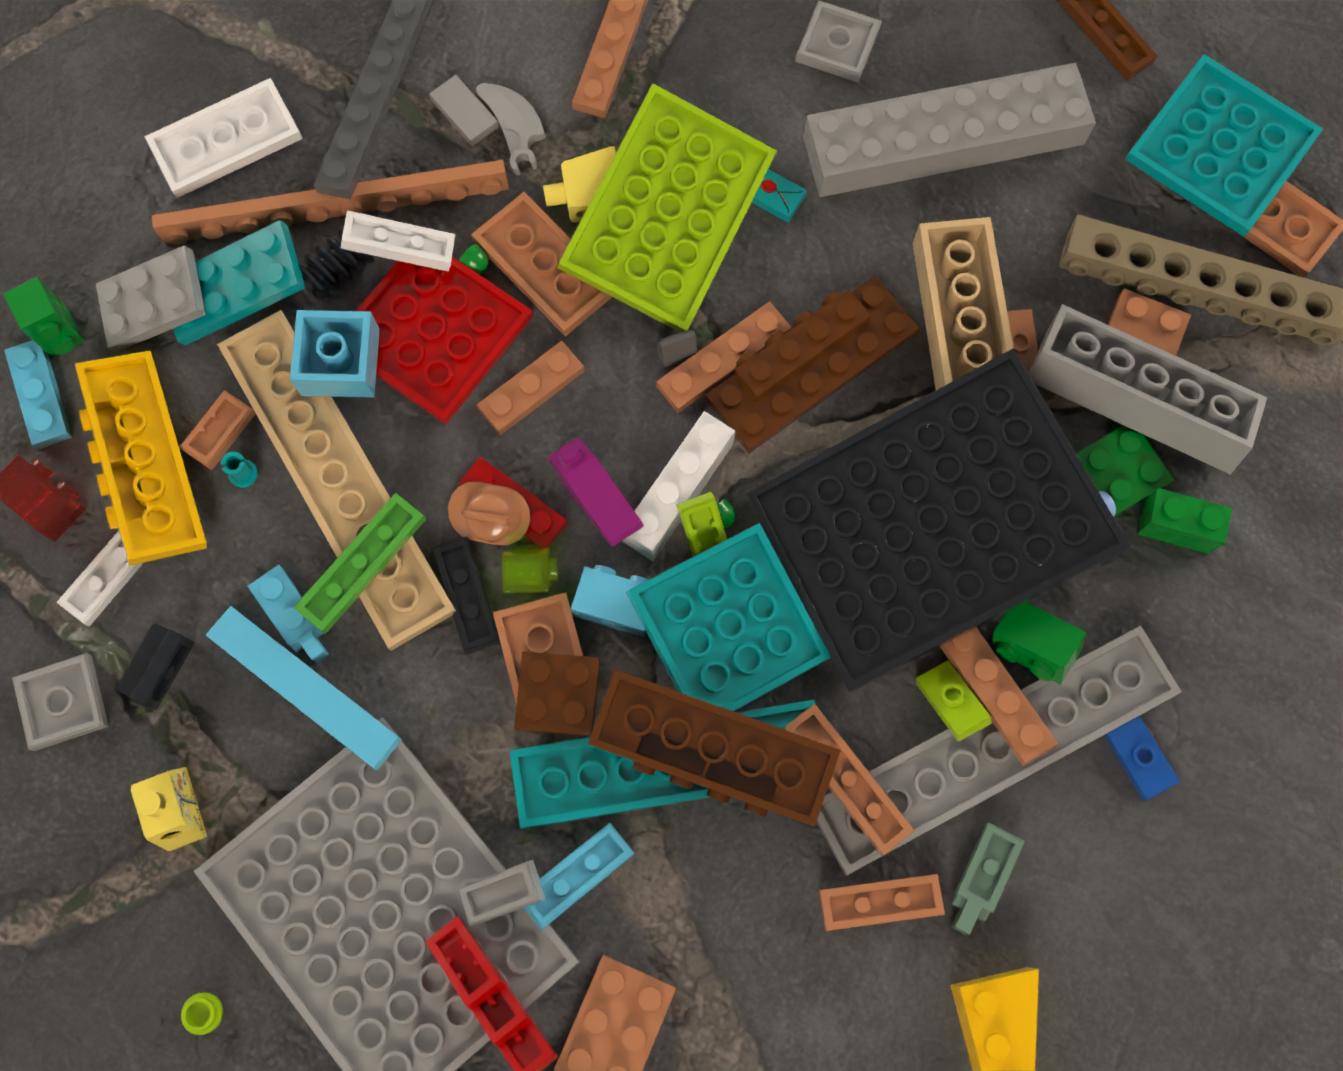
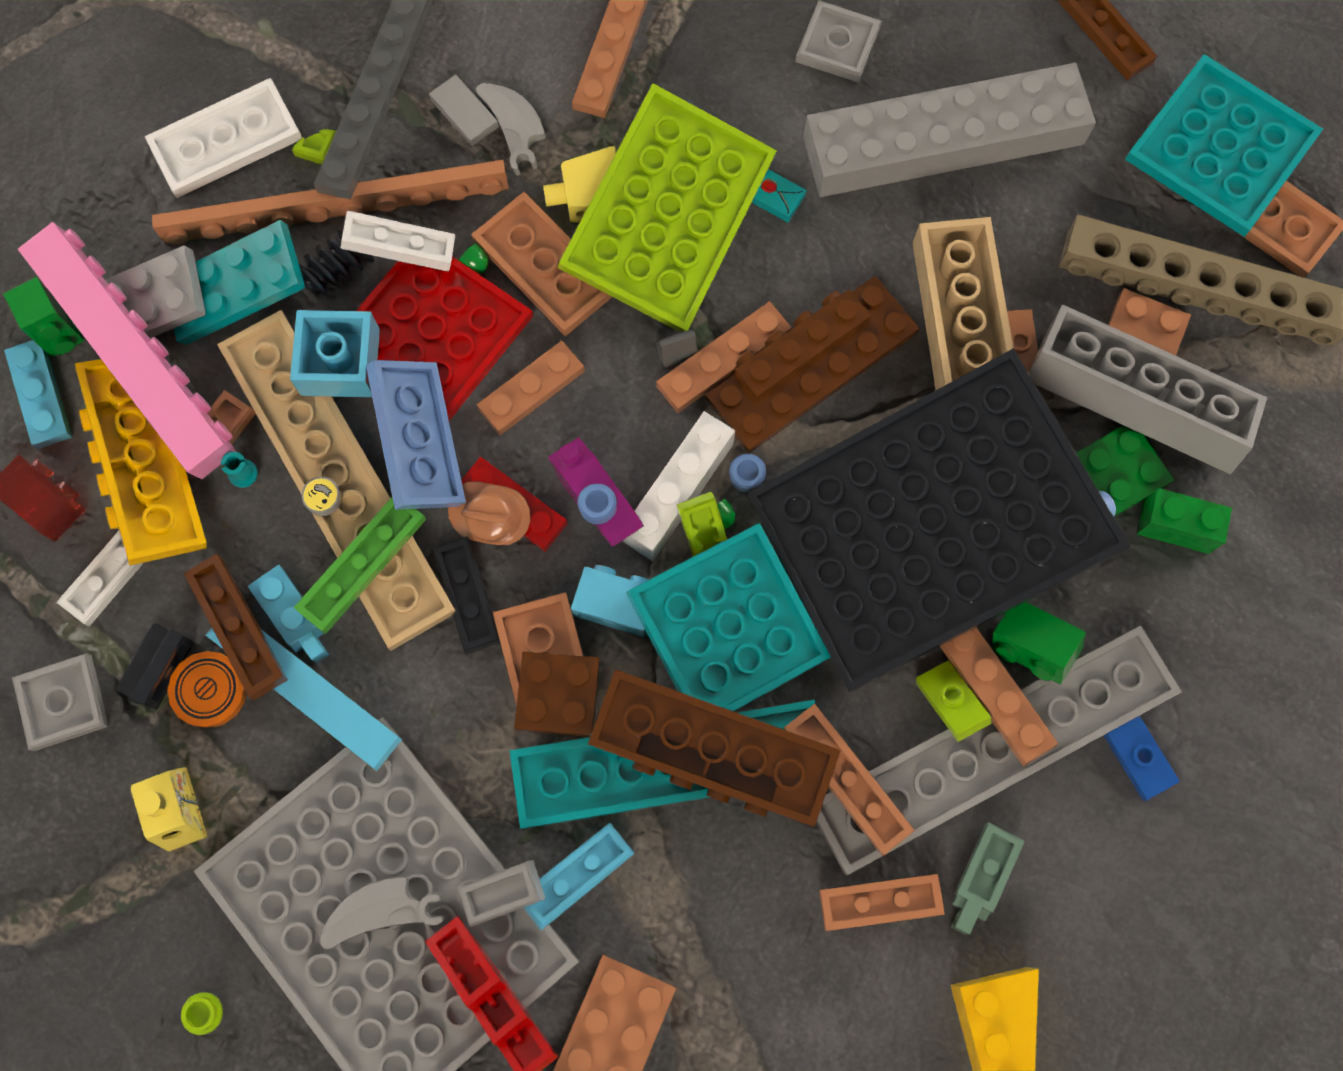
(127, 350): none -> bright pink brick
(206, 690): none -> orange tile
(235, 627): none -> reddish brown plate
(315, 146): none -> lime tile
(321, 496): none -> tile
(376, 907): none -> light grey piece
(415, 434): none -> medium blue plate
(528, 570): clear neon green brick -> none
(597, 503): none -> medium blue tile
(747, 472): none -> medium blue tile

